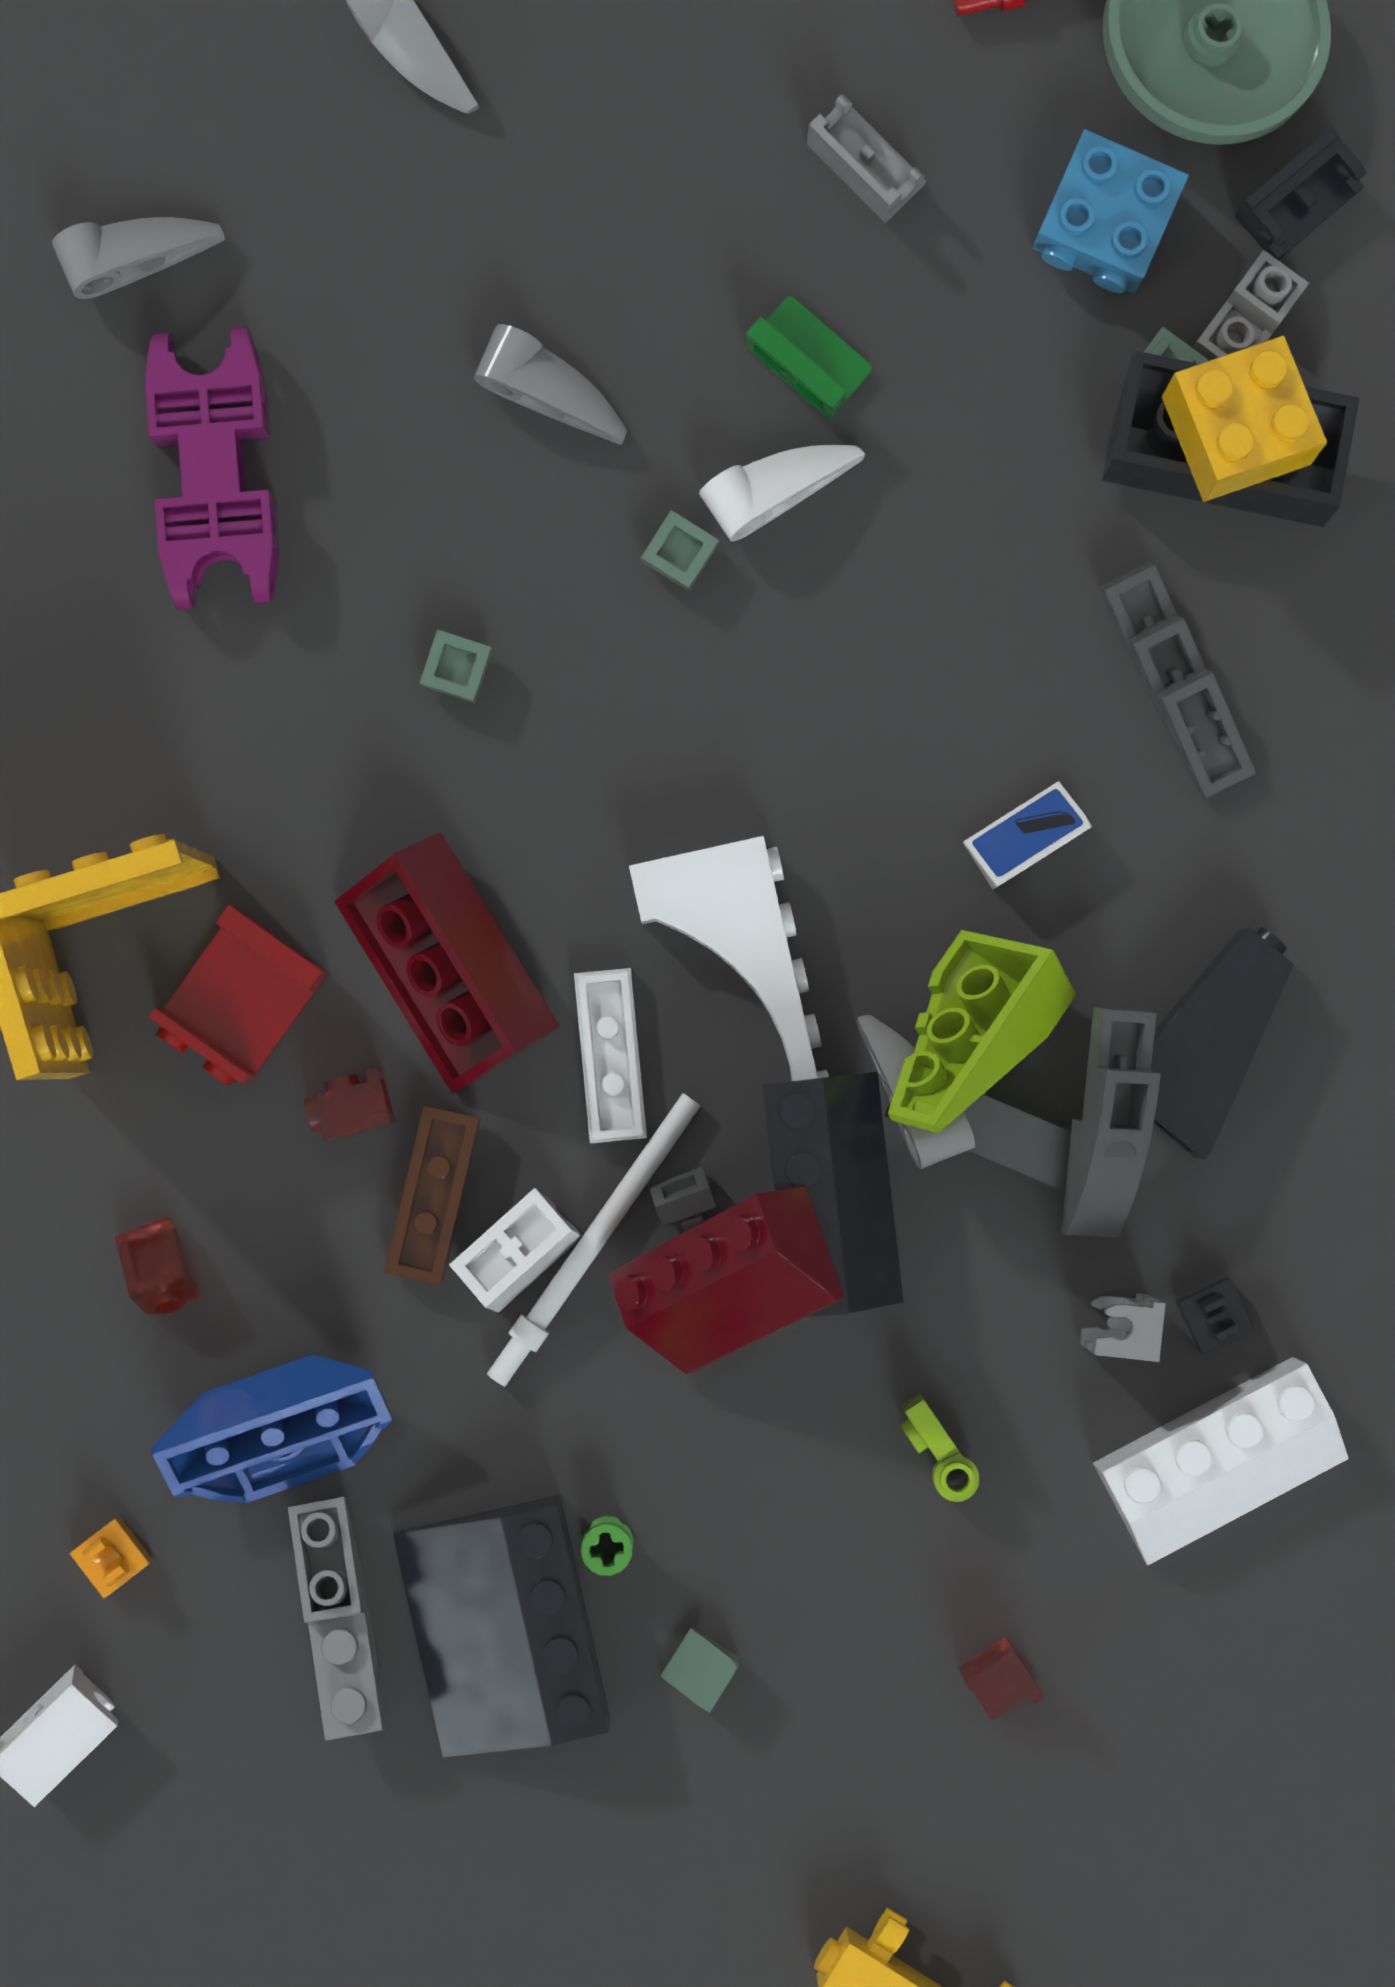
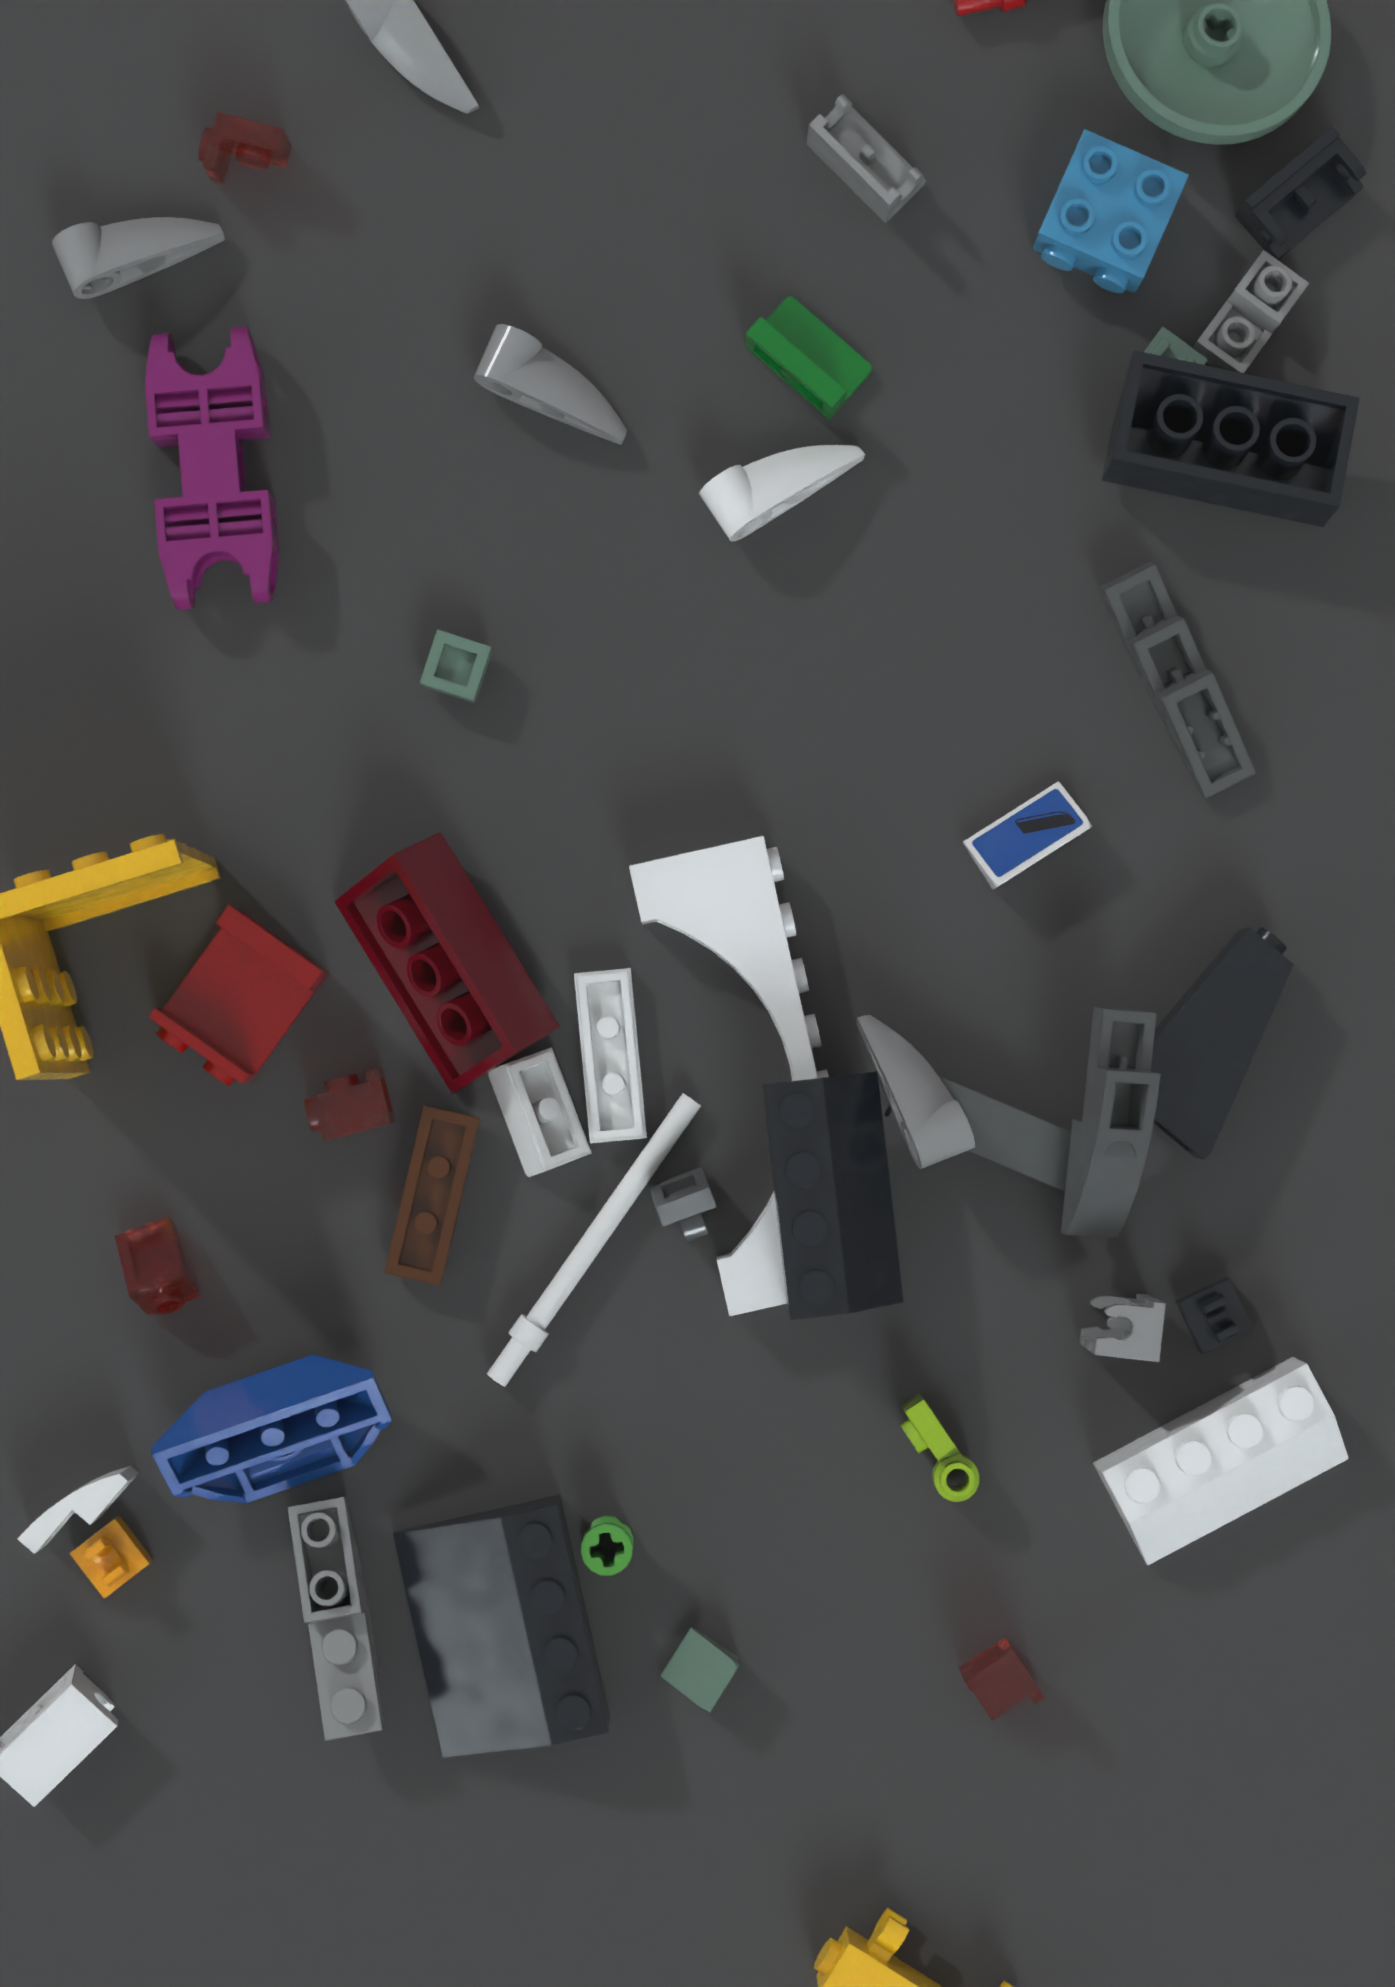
(87, 1501): none -> white slope
(251, 142): none -> clear red bracket
(515, 1251): white hinge -> none
(539, 1112): none -> white slope
(679, 550): sand green plate -> none
(729, 1280): dark red slope -> none
(984, 1016): lime wedge -> none
(1243, 418): yellow brick -> none

